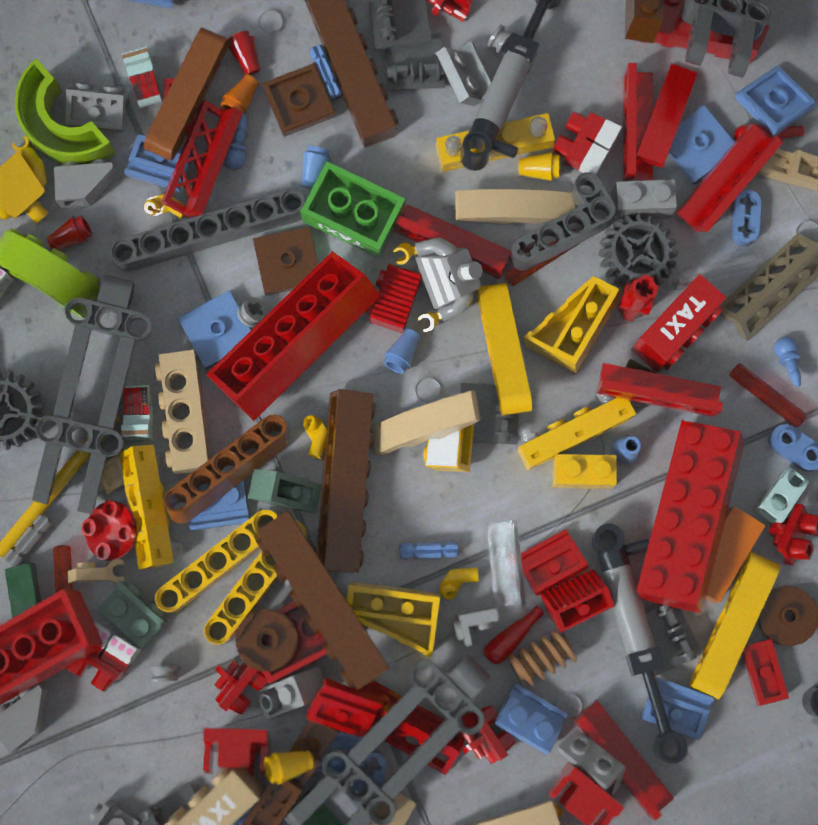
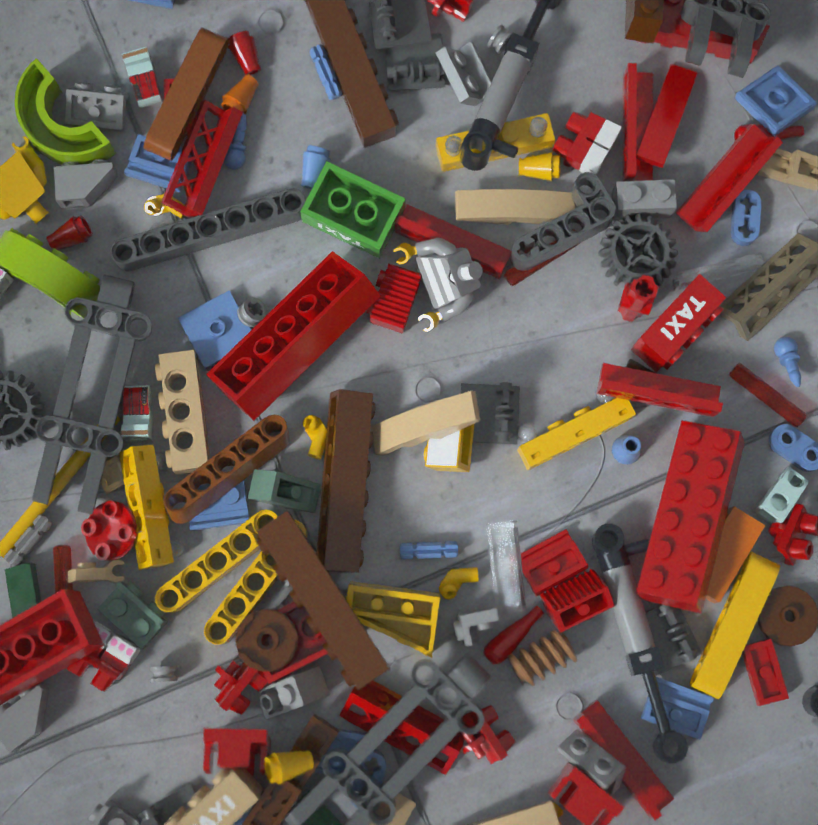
(285, 259): reddish brown plate -> none
(299, 99): reddish brown plate -> none
(344, 708): red plate -> none
(401, 353): medium blue cone -> none
(504, 349): yellow beam -> none
(531, 719): medium blue plate -> none
(574, 327): yellow wedge -> none
(584, 471): yellow brick -> none
(699, 144): medium blue plate -> none

